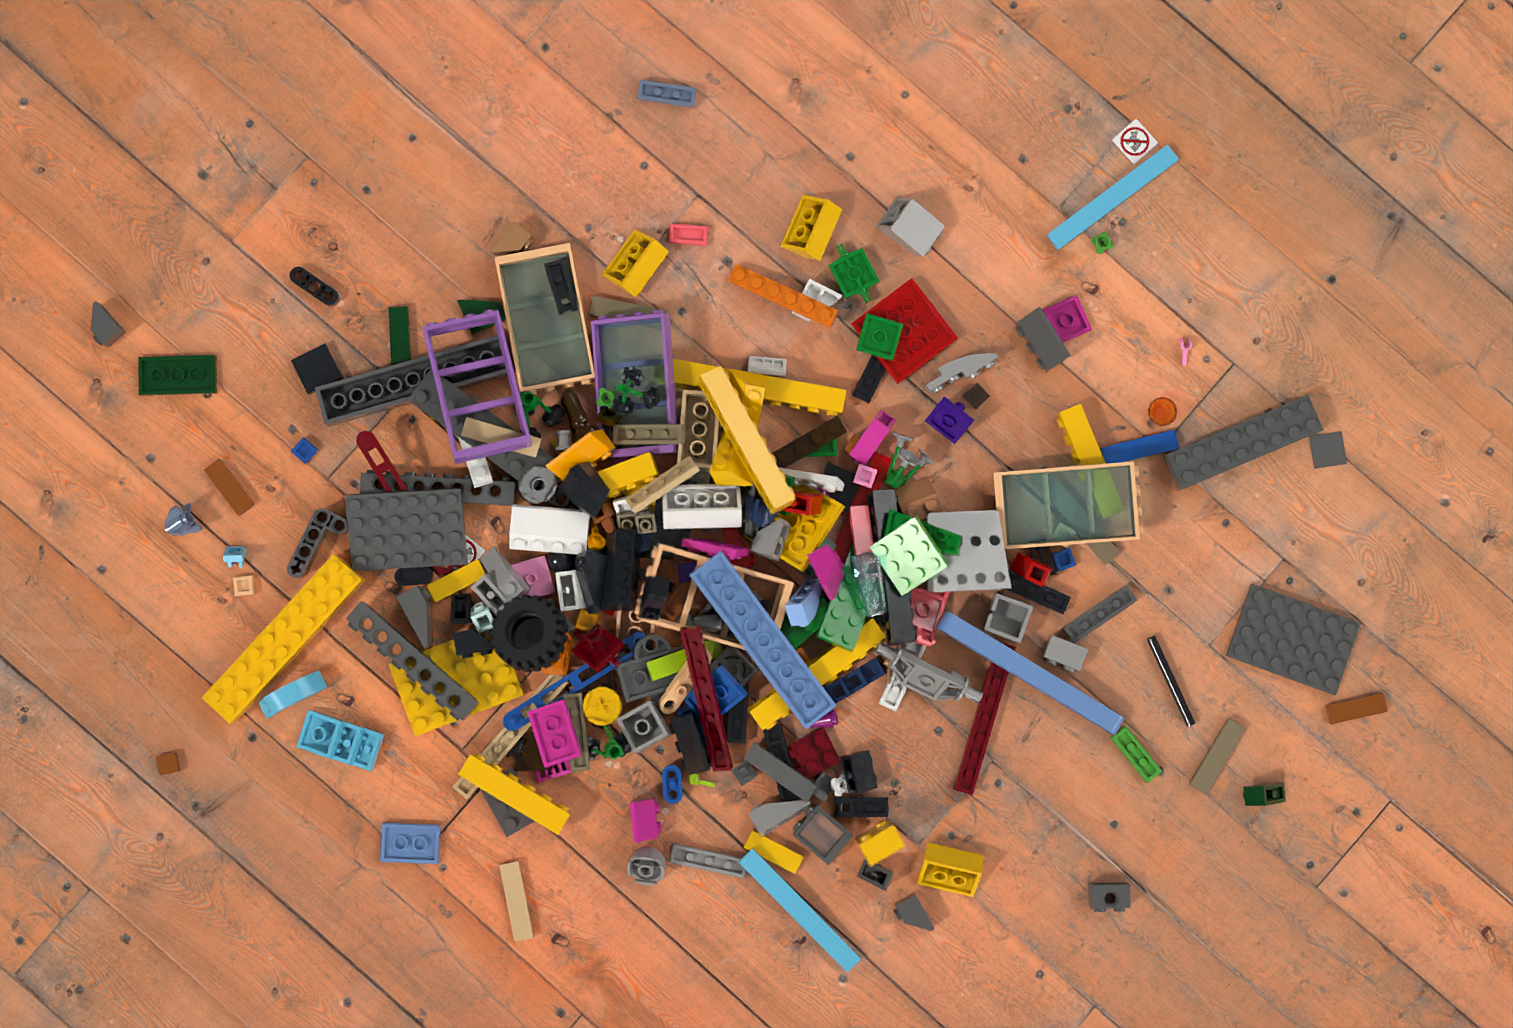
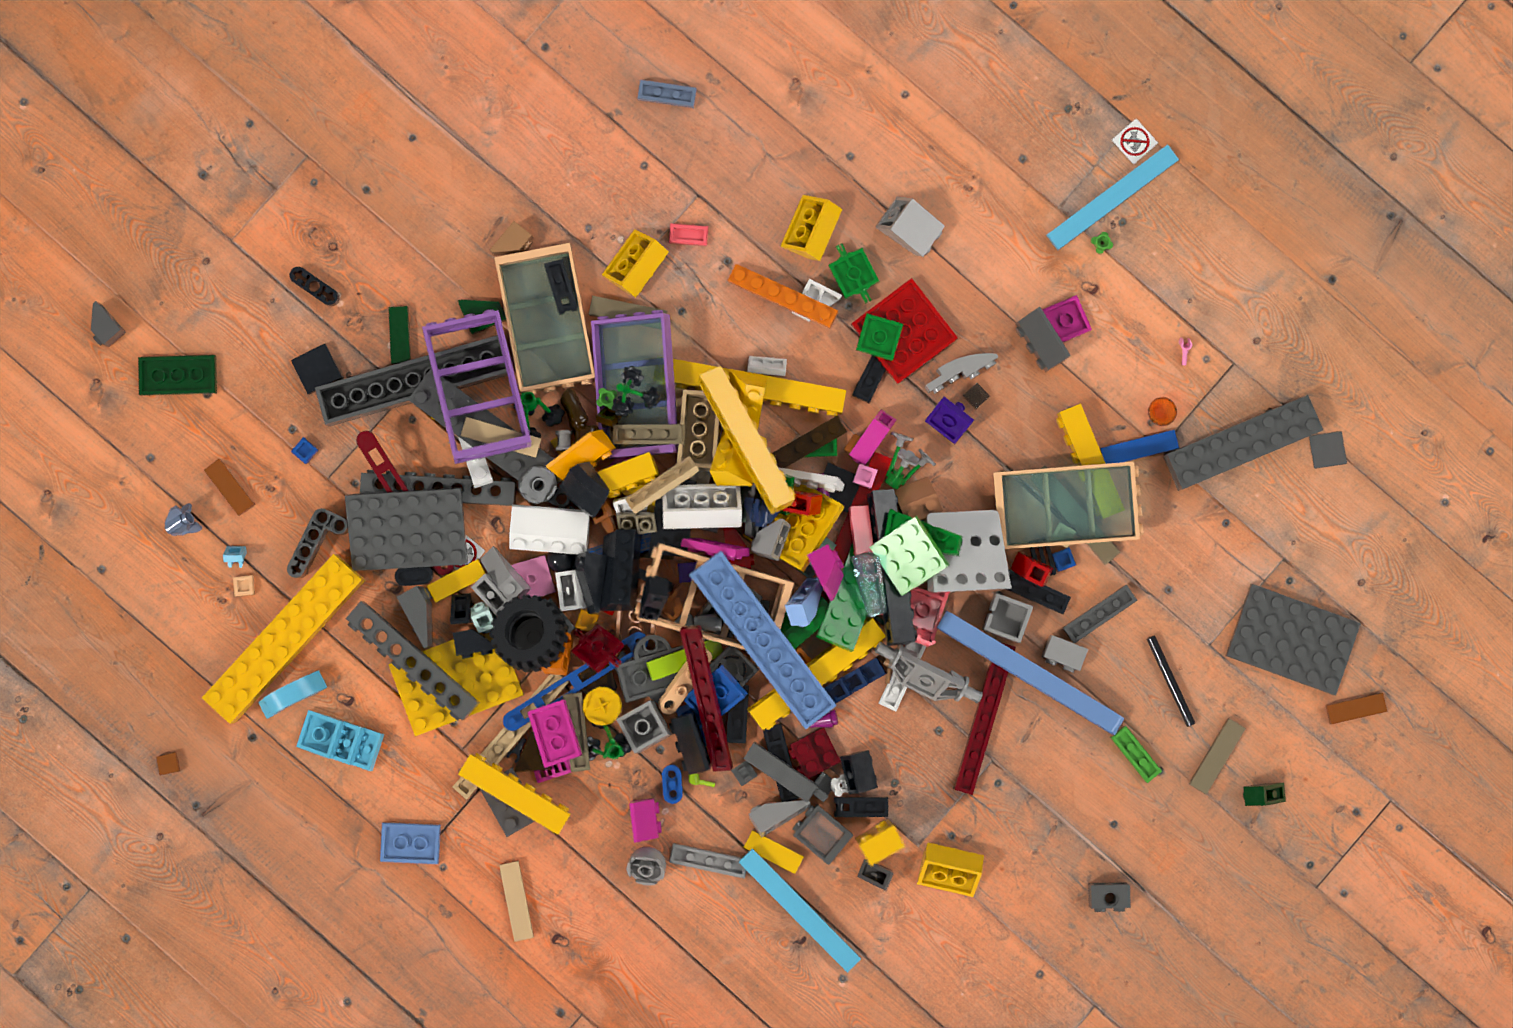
(595, 541): light orange plate -> none
(912, 912): dark grey slope -> none

